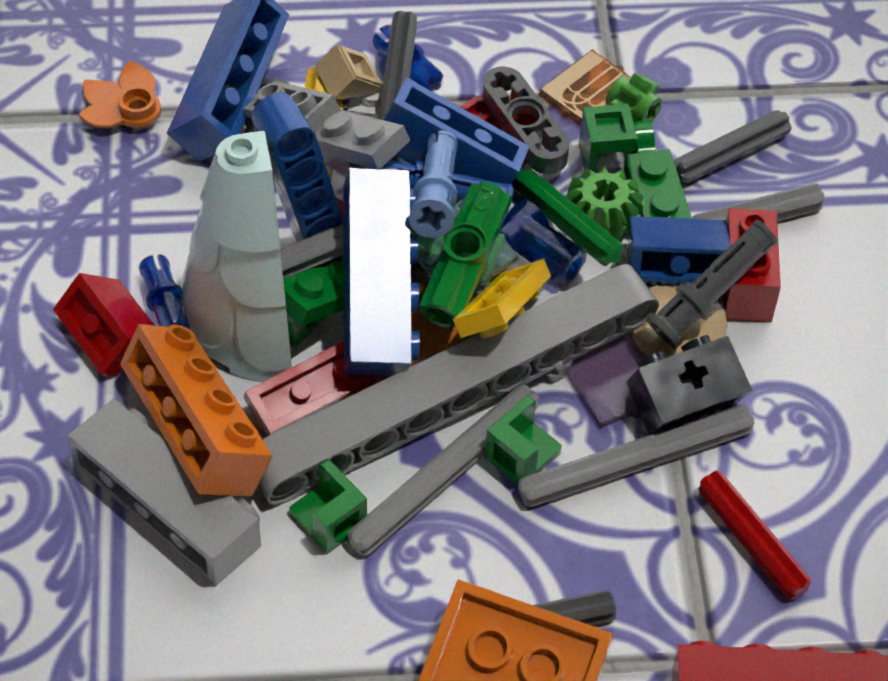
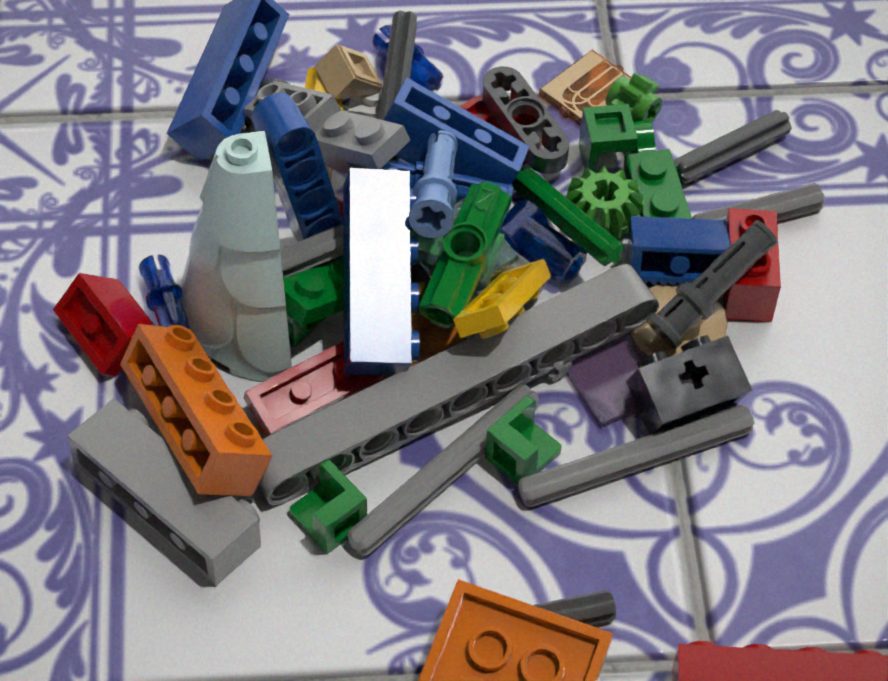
(123, 102): orange plate -> none
(754, 535): red axle -> none

